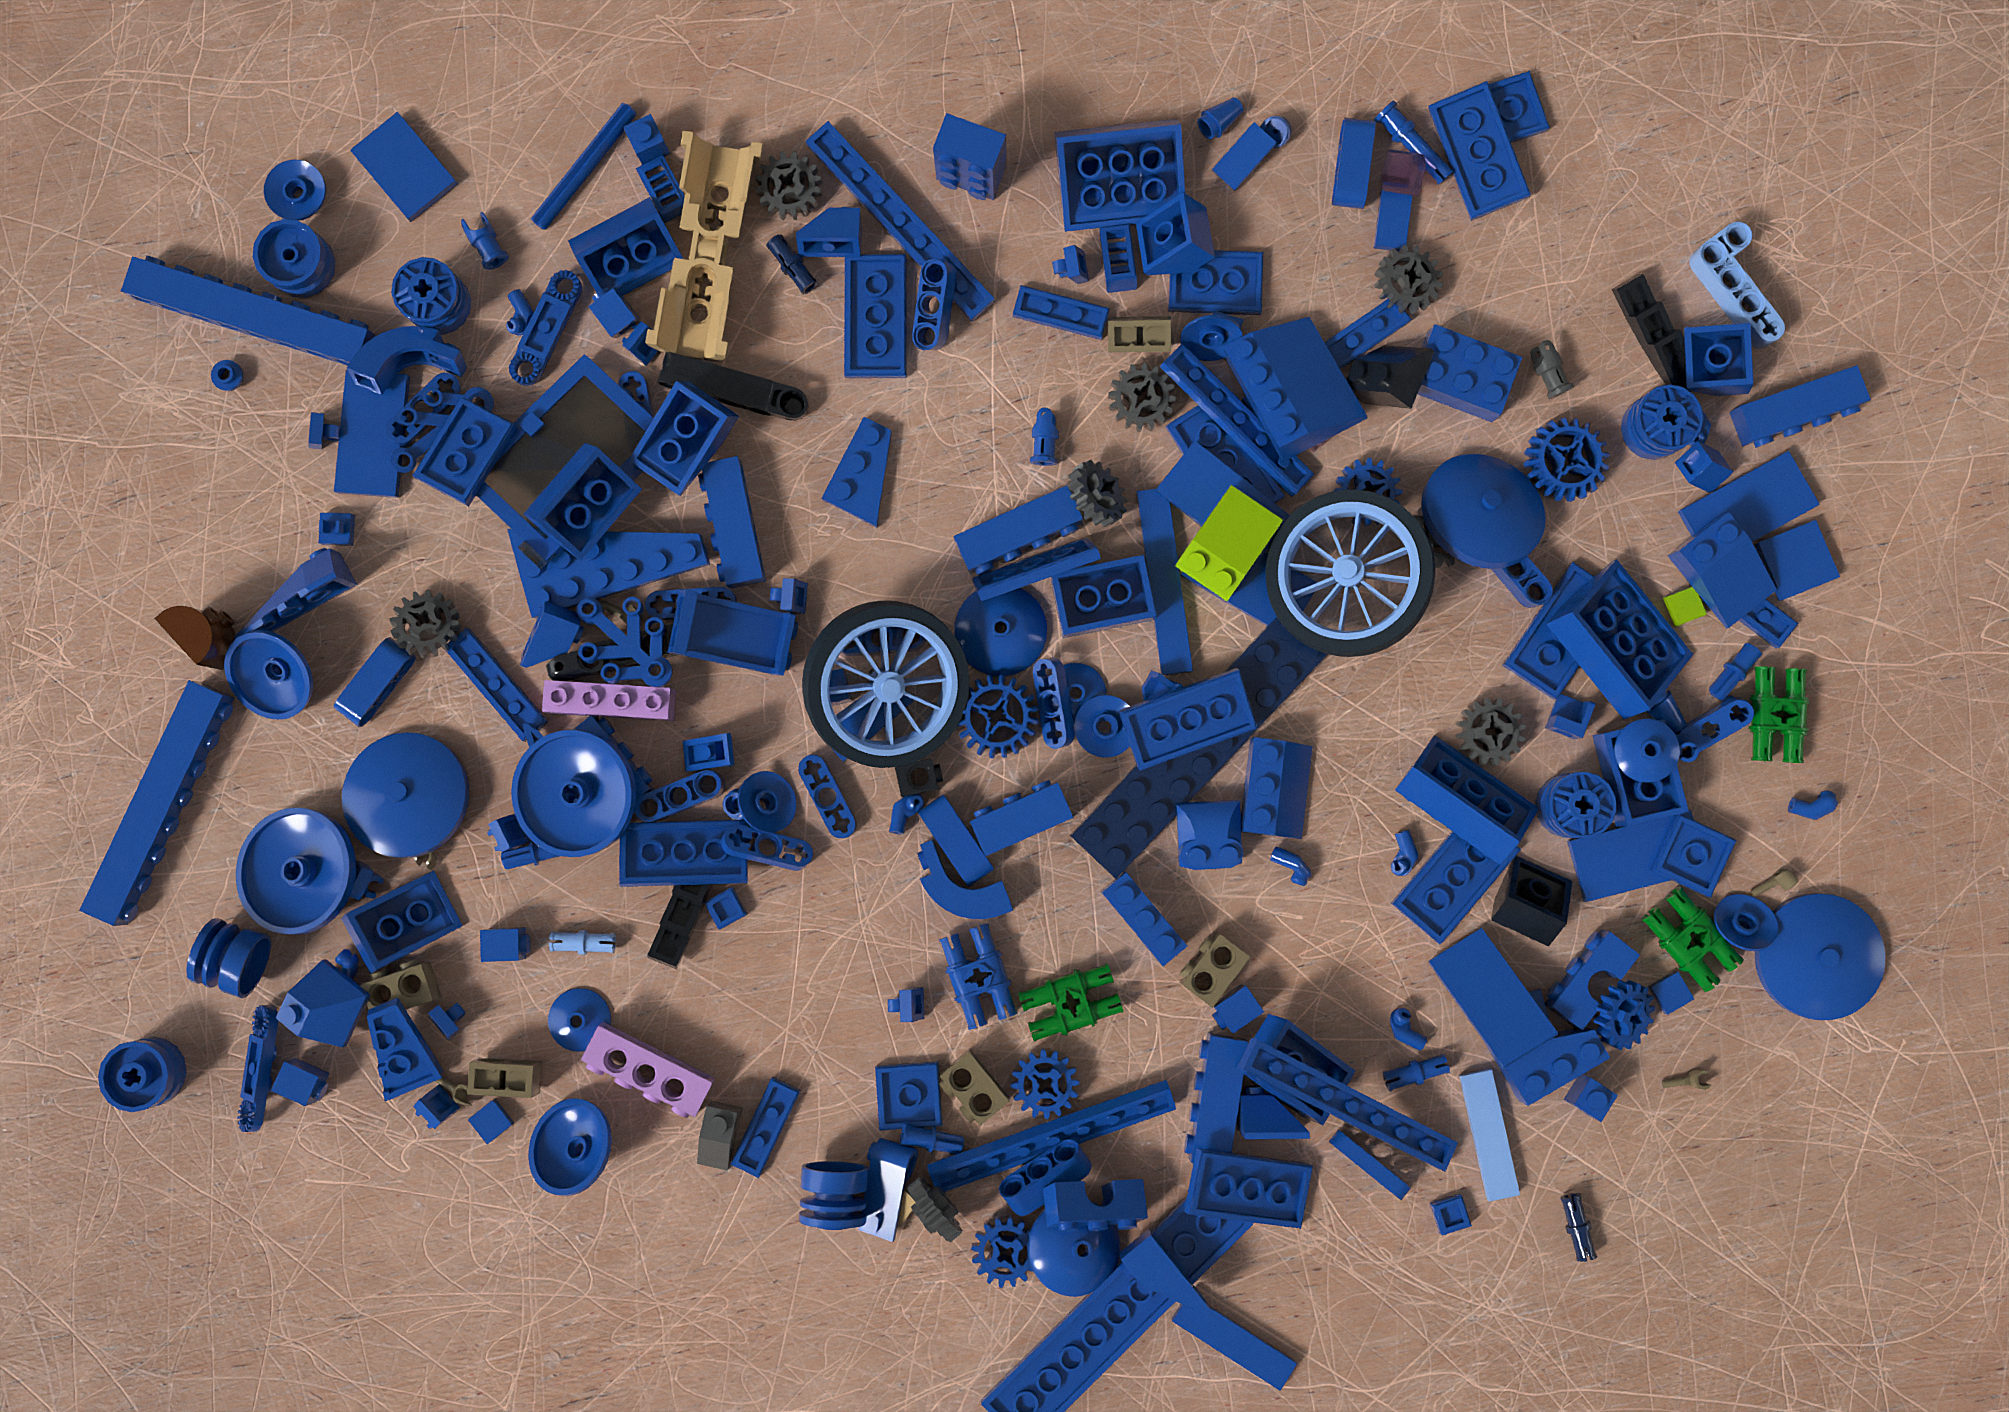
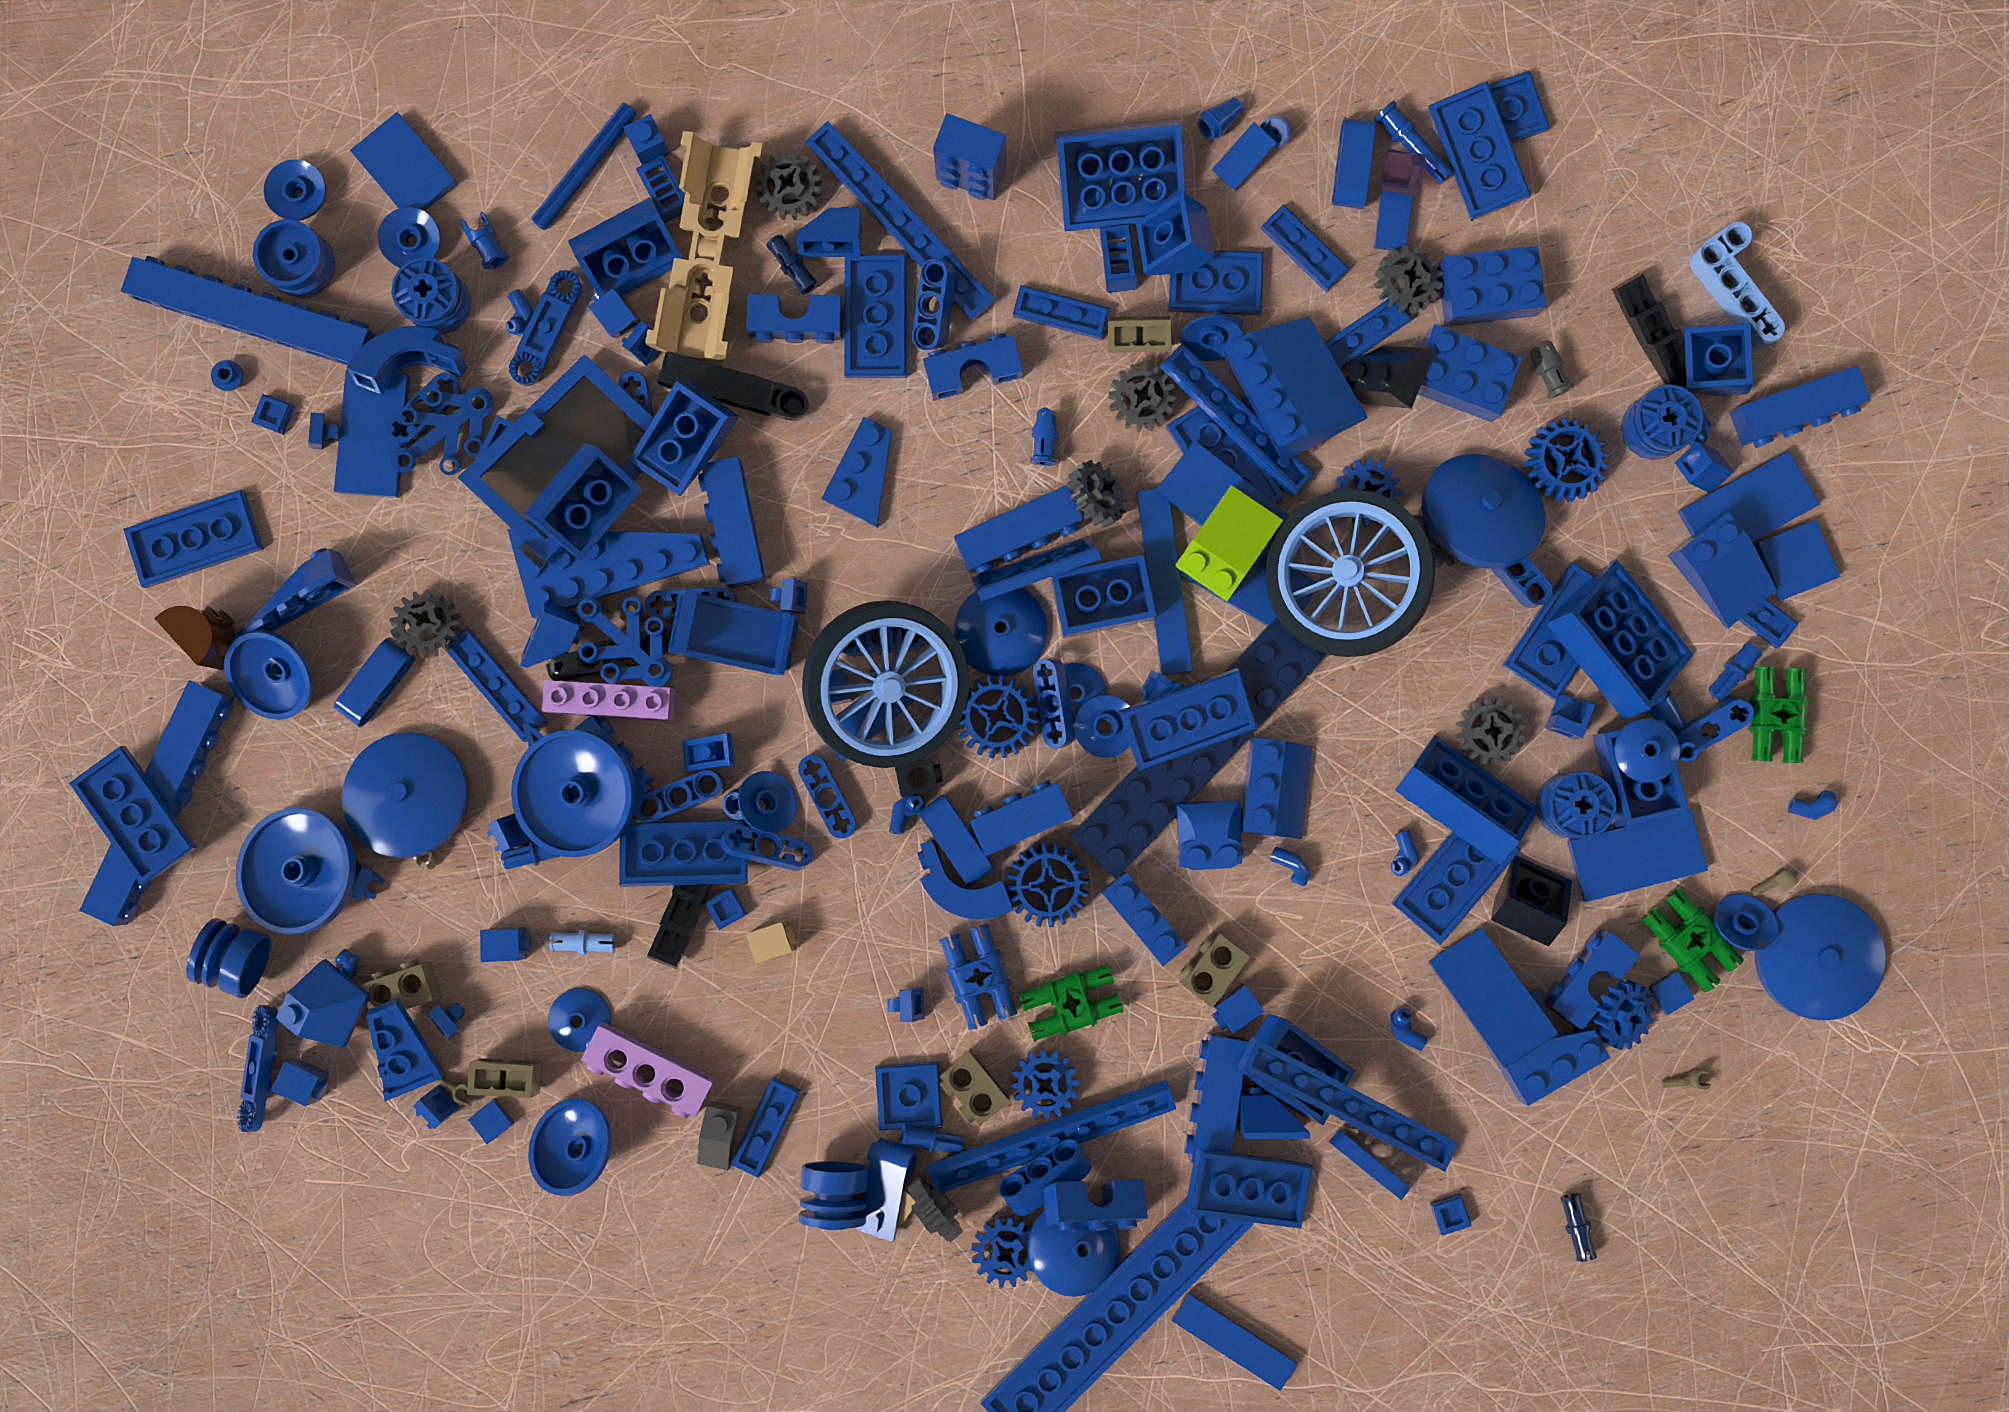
(133, 815): none -> blue tile
(142, 1074): blue wheel -> none
(193, 539): none -> blue tile
(272, 414): none -> blue tile
(336, 529): blue tile -> none
(401, 225): none -> blue dish
(401, 922): blue slope -> none
(465, 451): blue tile -> none
(771, 941): none -> tan brick
(820, 322): none -> blue arch
(997, 356): none -> blue arch
(1050, 911): none -> blue gear
(1073, 265): blue tile -> none
(1158, 1271): blue slope -> none
(1304, 248): none -> blue tile
(1416, 1072): blue pin -> none
(1489, 1135): light blue tile -> none
(1491, 286): none -> blue brick
(1590, 1097): blue brick -> none
(1684, 606): lime tile -> none
(1693, 855): blue tile -> none

